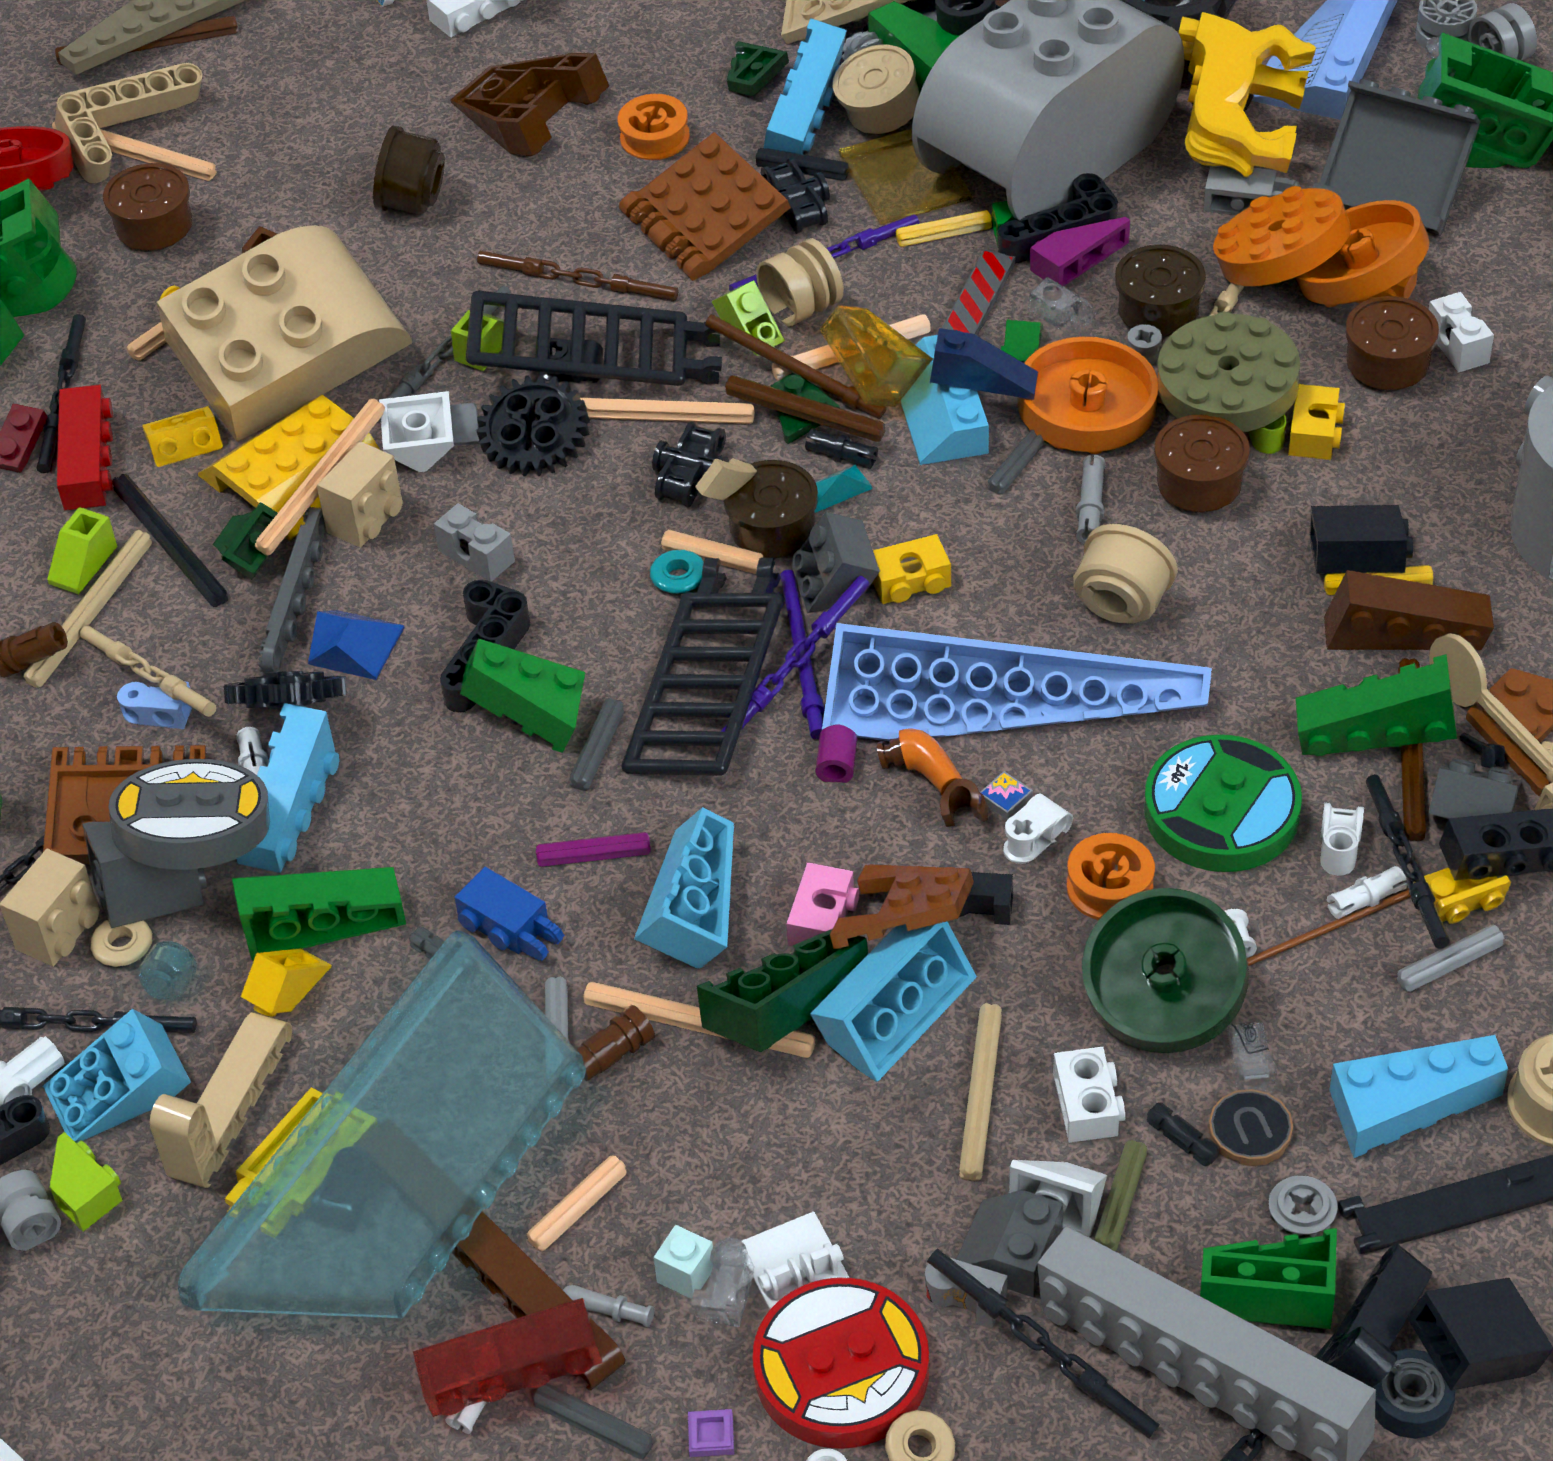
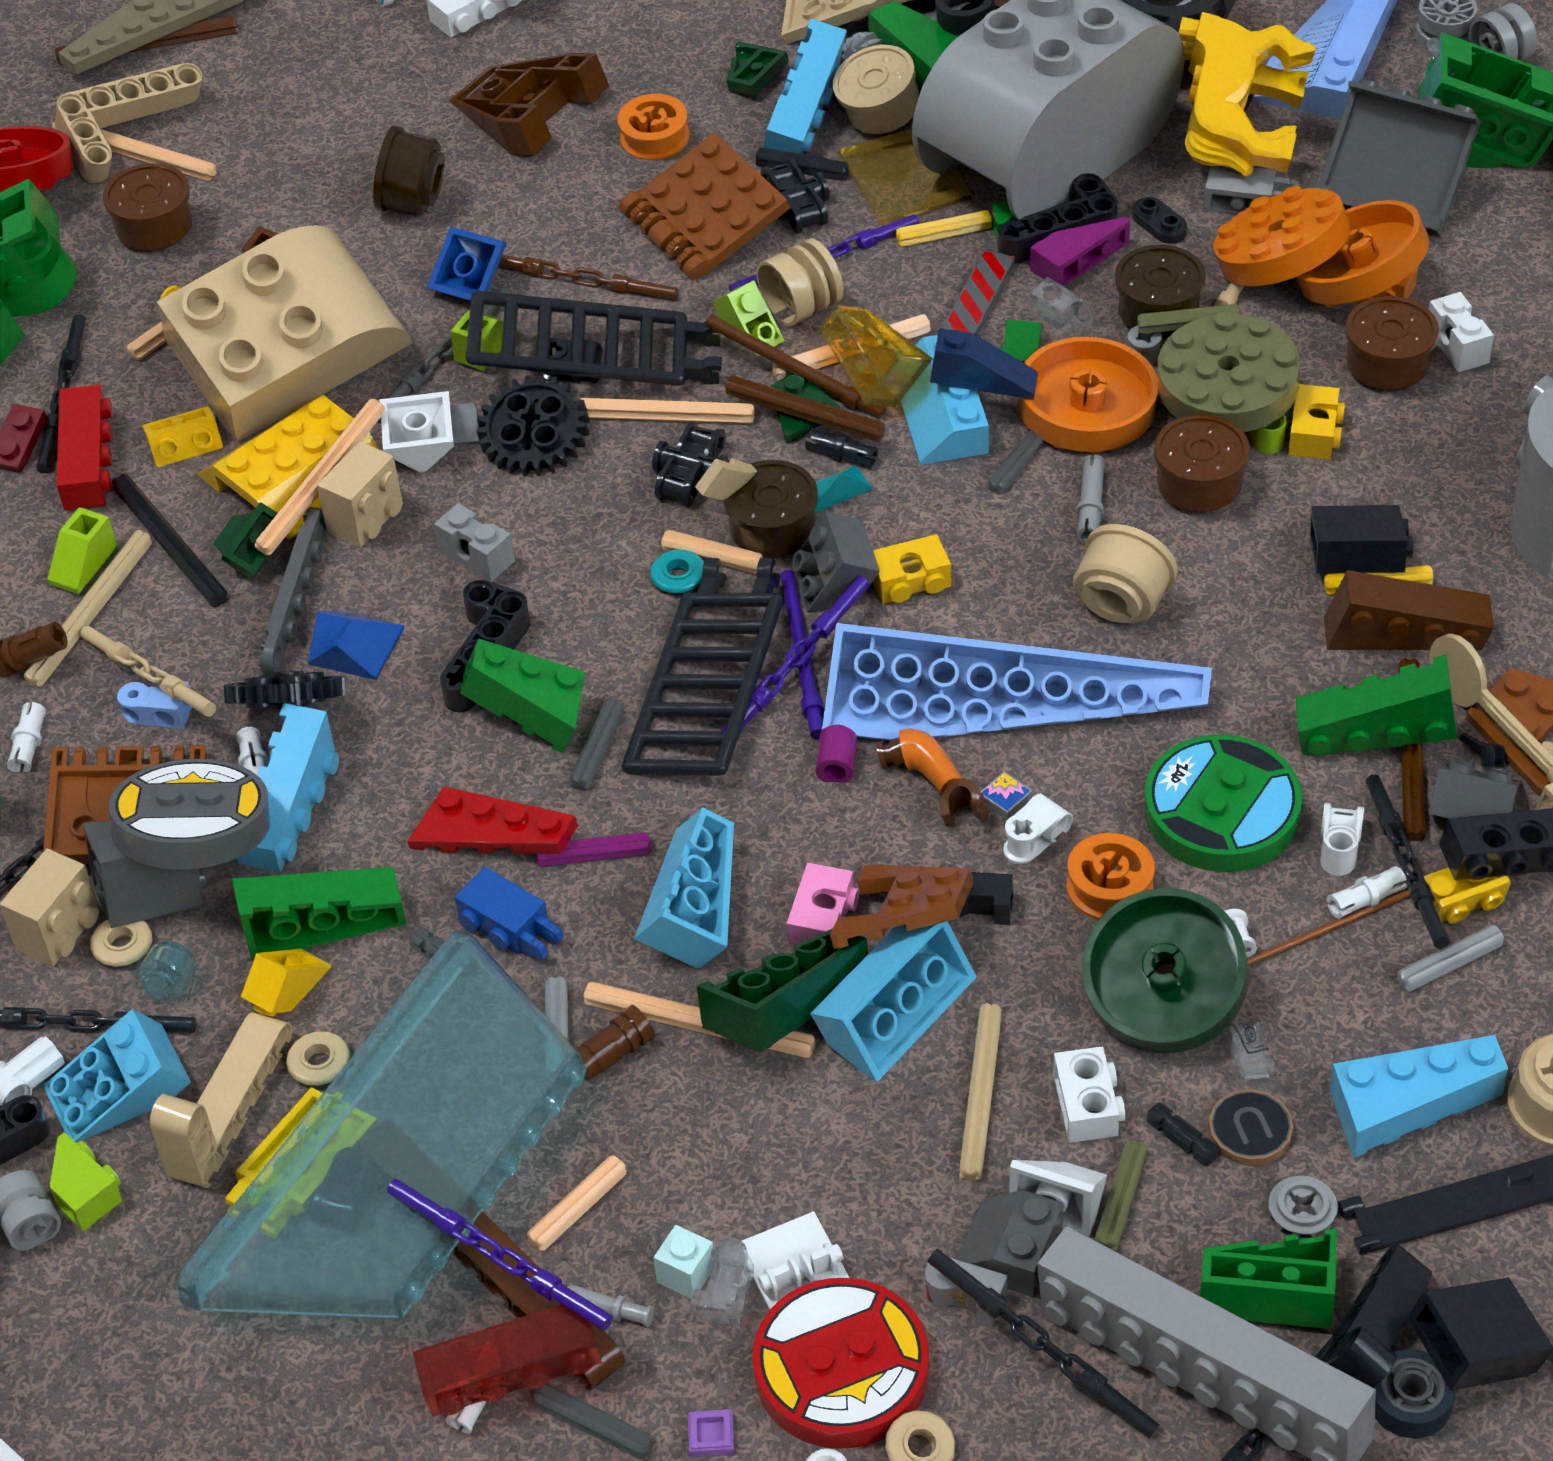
(26, 737): none -> white pin
(313, 1044): none -> tan piece
(466, 264): none -> blue slope
(491, 823): none -> red wing
(543, 1283): none -> dark purple piece
(1159, 220): none -> black plate
(1172, 320): none -> olive axle

